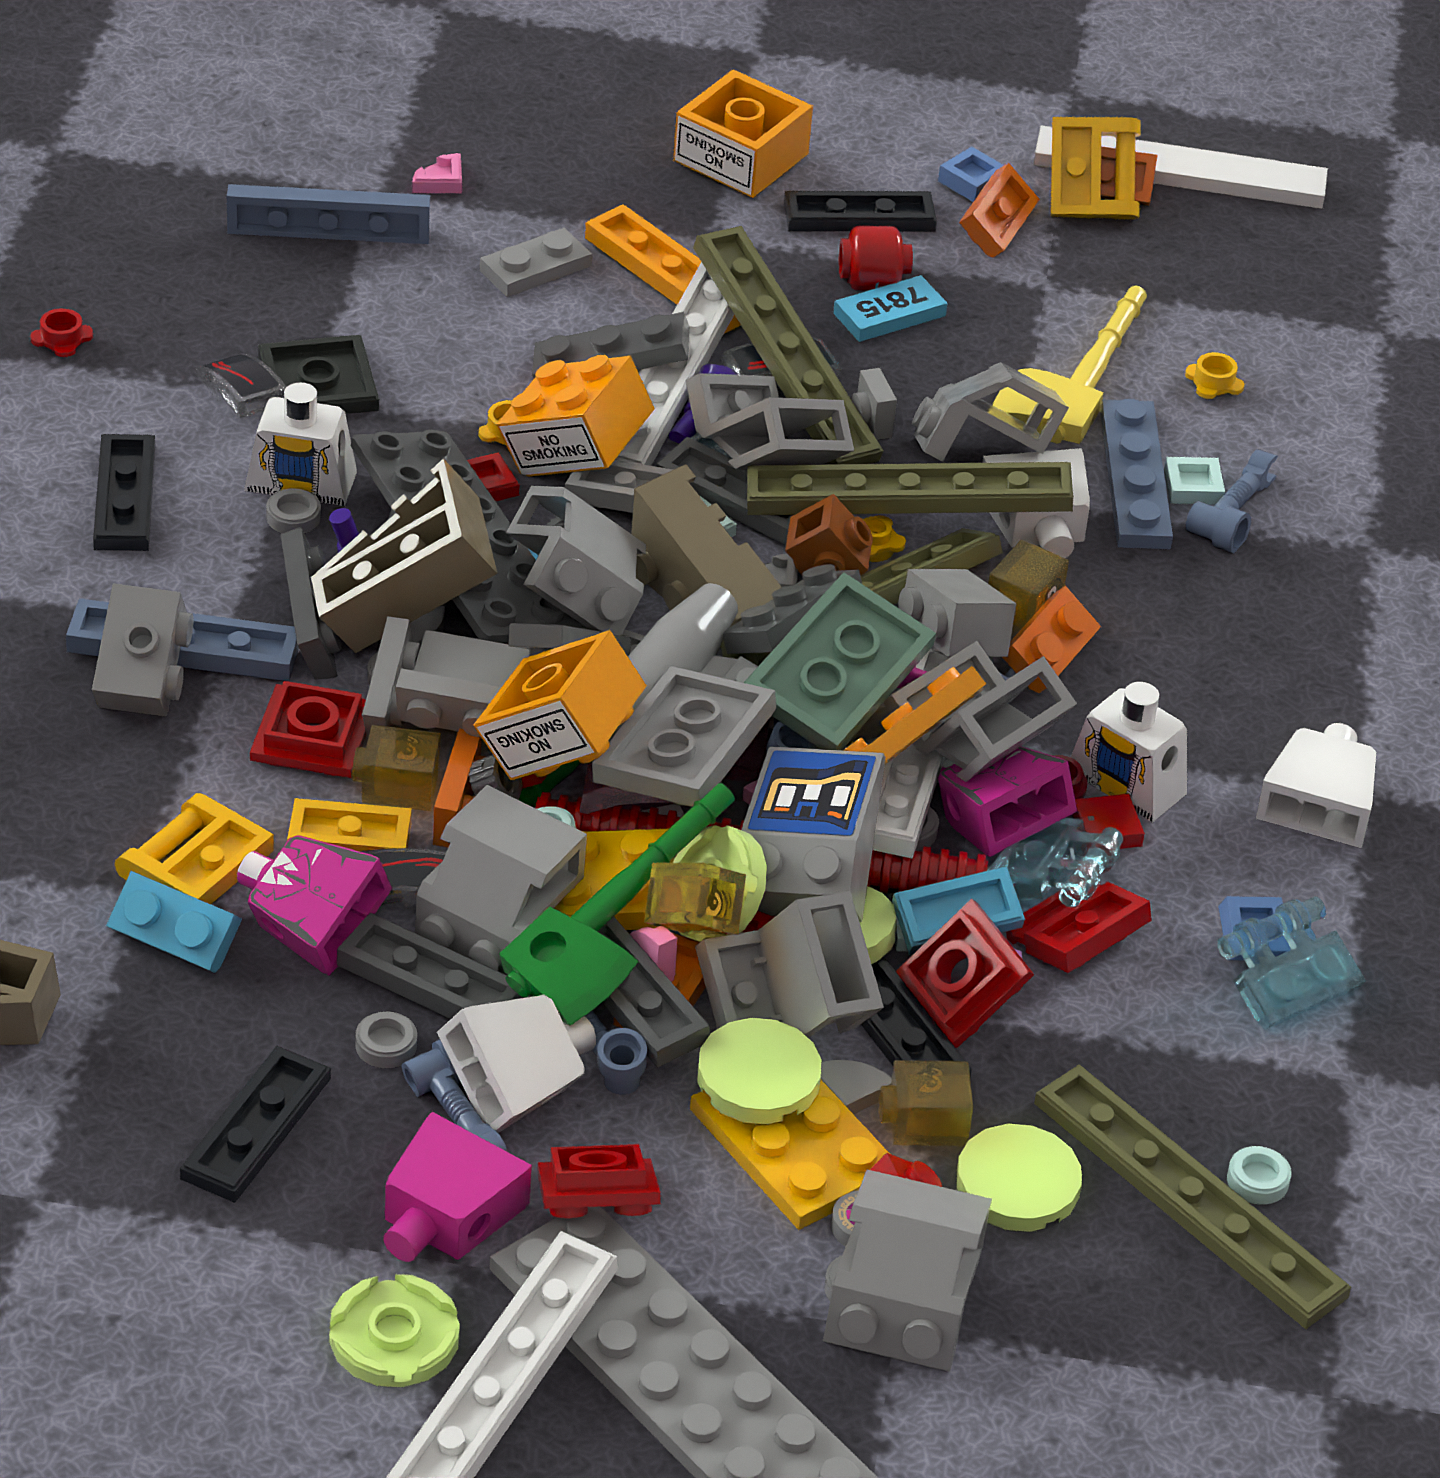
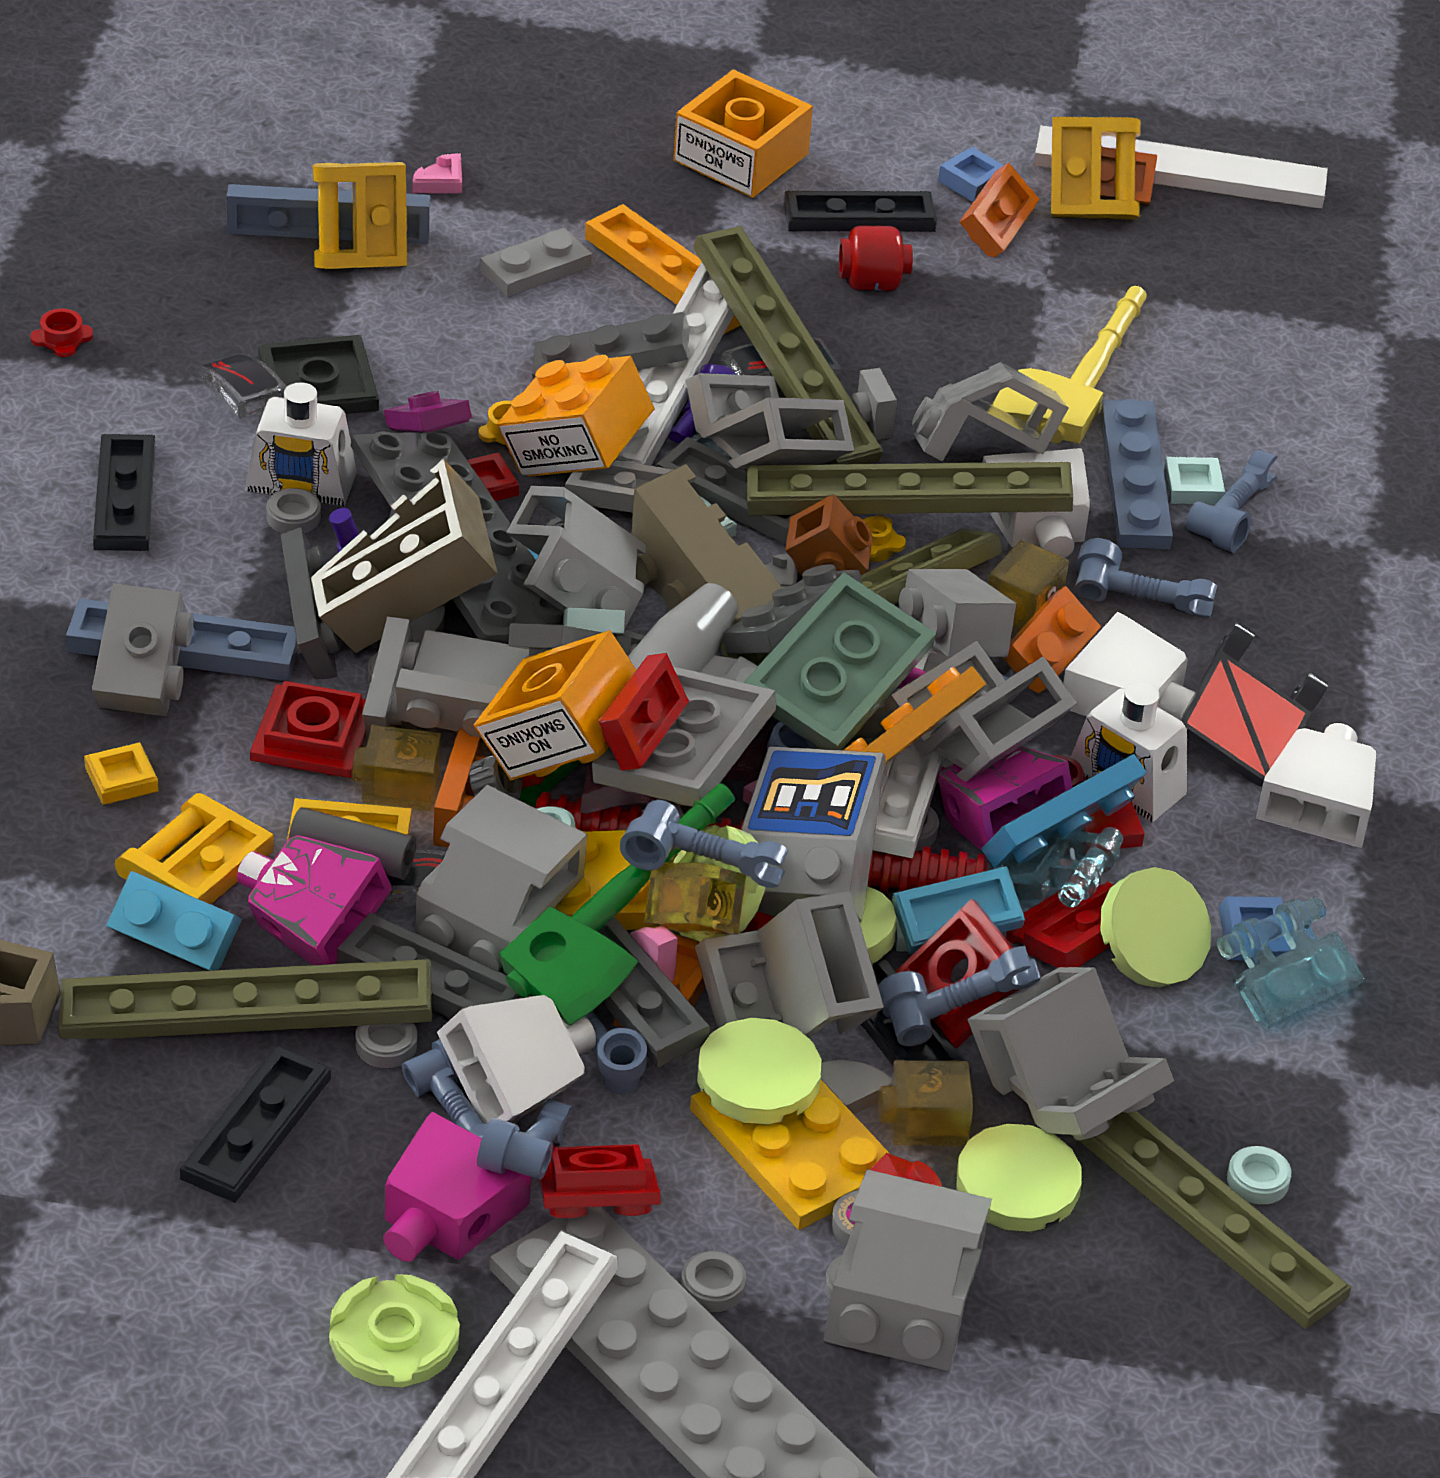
(121, 773): none -> yellow tile
(246, 1000): none -> olive tile
(377, 215): none -> yellow plate
(391, 847): none -> dark grey piece
(428, 413): none -> magenta plate
(521, 1152): none -> sand blue brick
(595, 619): none -> light aqua tile
(643, 711): none -> red plate
(658, 833): none -> sand blue brick
(714, 1280): none -> light grey tile
(890, 308): medium azure tile -> none
(912, 1007): none -> sand blue brick
(1065, 813): none -> dark azure plate
(1065, 1054): none -> light grey piece
(1099, 572): none -> sand blue brick
(1125, 655): none -> white torso
(1156, 927): none -> yellowish green tile
(1215, 375): yellow plate -> none
(1243, 715): none -> flag

